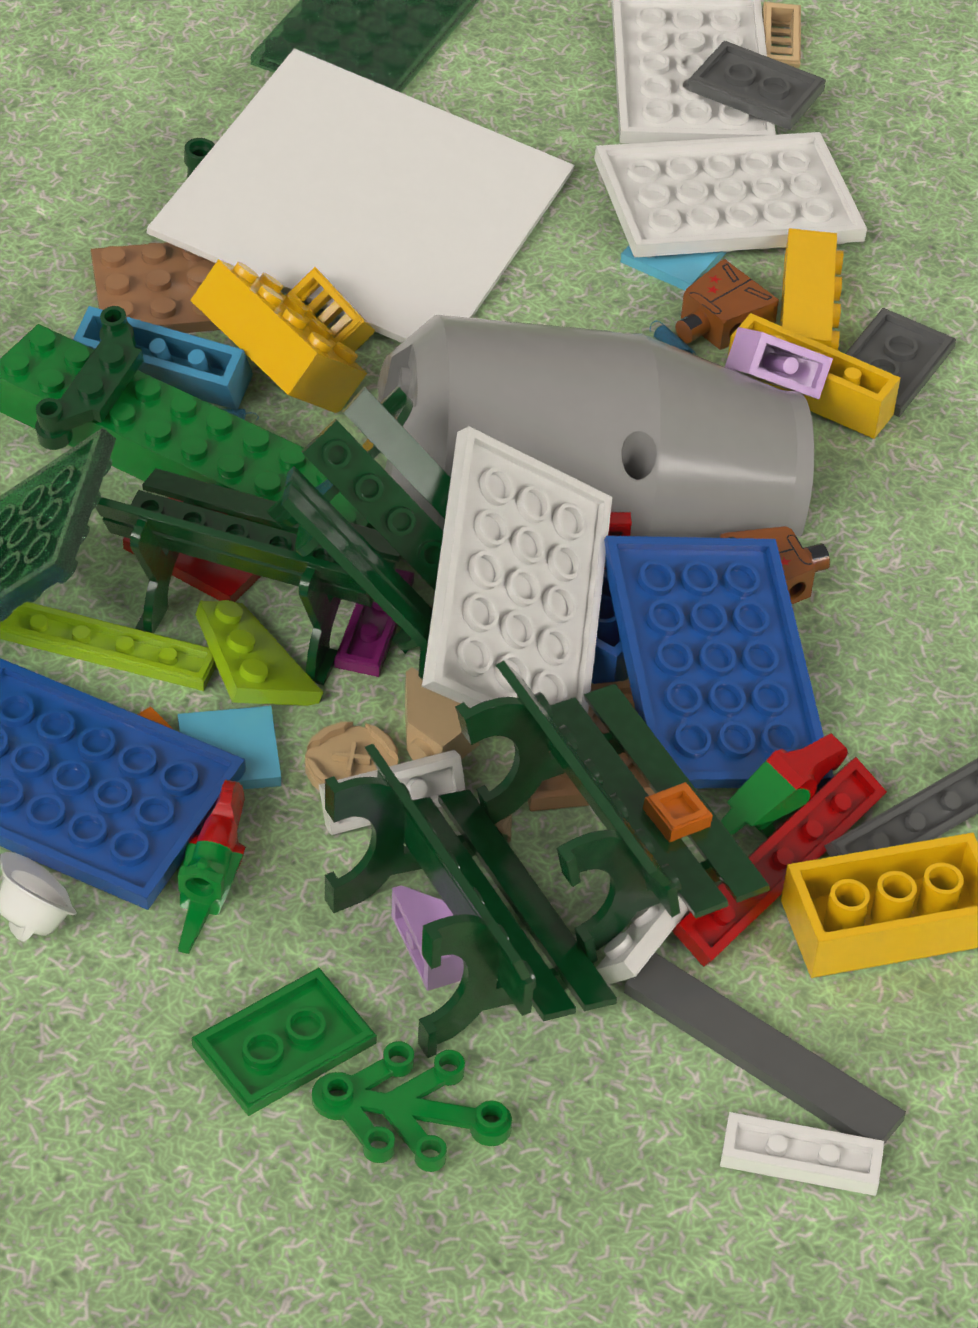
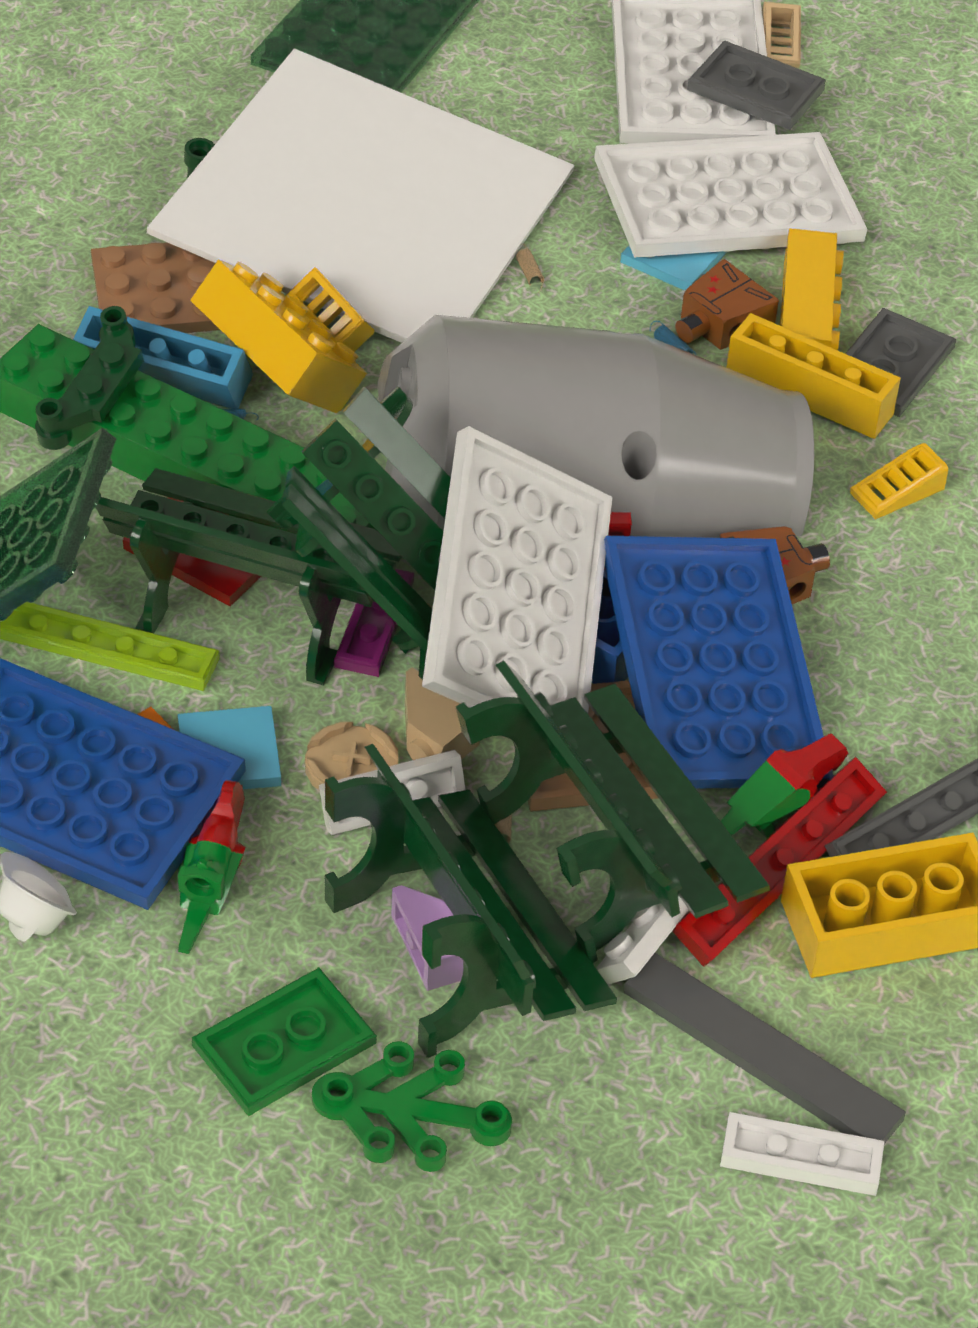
(251, 659): lime wing -> none
(529, 265): none -> tan piece
(677, 812): orange tile -> none
(778, 362): lavender slope -> none
(920, 464): none -> yellow slope

